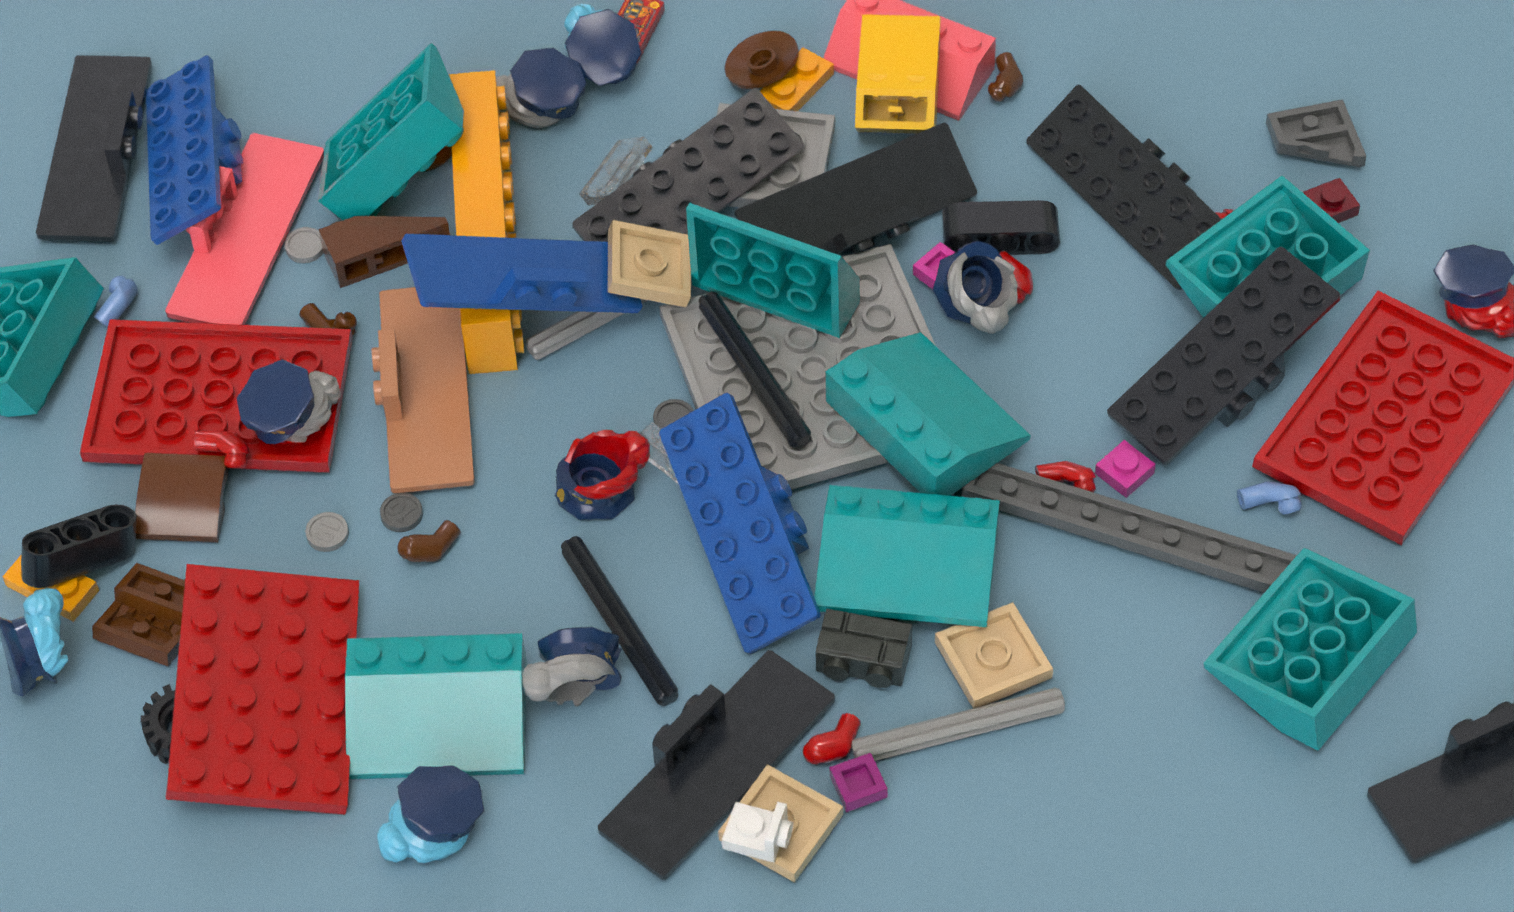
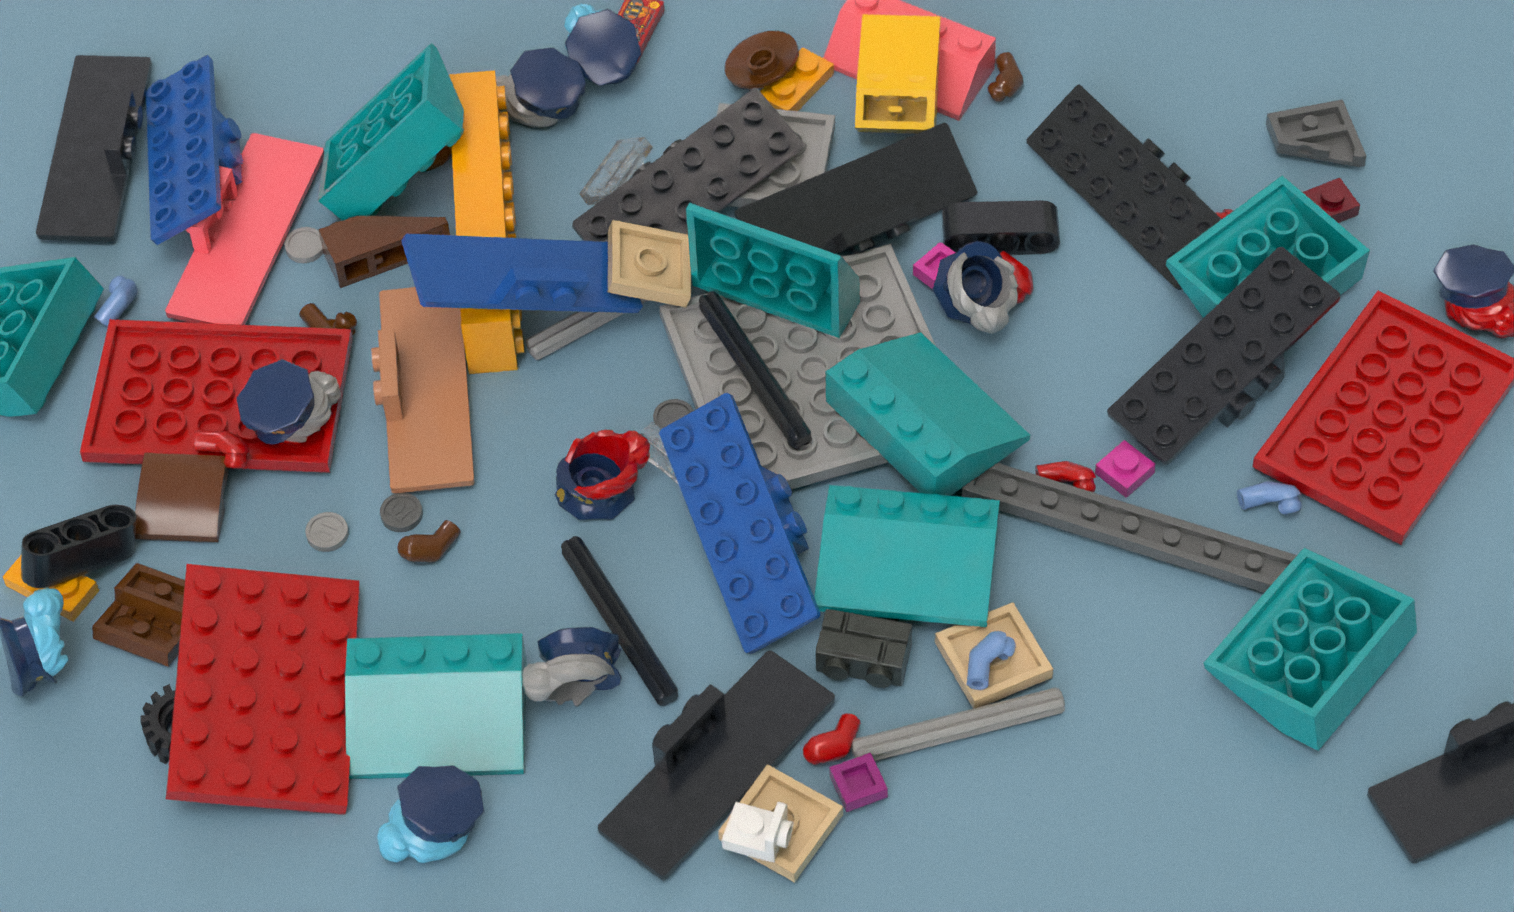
(992, 646): none -> medium blue arm

